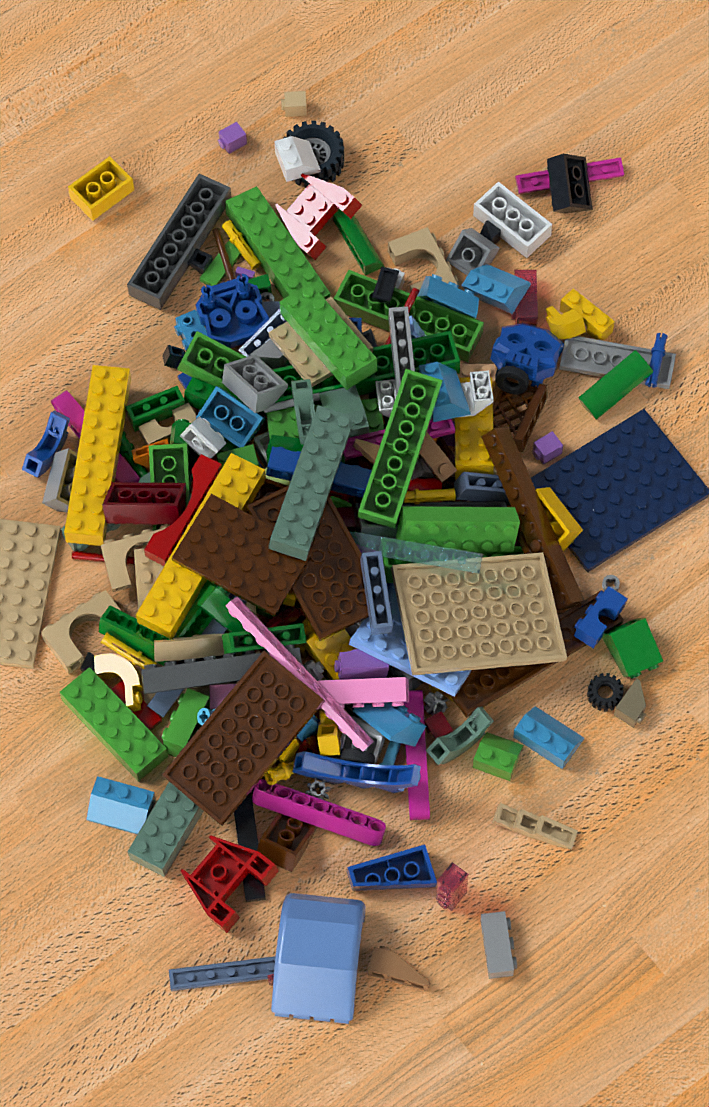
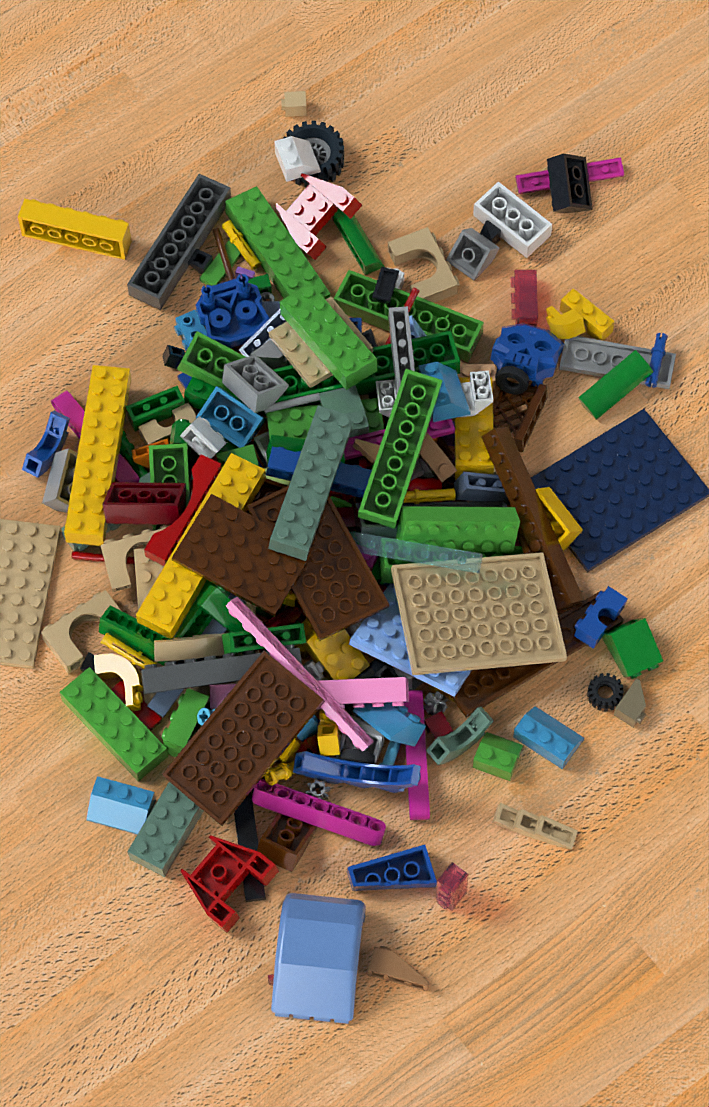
(74, 228): none -> yellow brick
(101, 188): yellow brick -> none
(221, 973): sand blue tile -> none
(232, 138): medium lavender brick -> none
(303, 406): sand green arch -> none
(359, 665): medium lavender arch -> none
(376, 593): sand blue brick -> none
(449, 296): dark azure slope -> none
(496, 287): dark azure slope -> none
(498, 944): light grey brick -> none
(547, 448): medium lavender brick -> none
(609, 578): light grey bush -> none

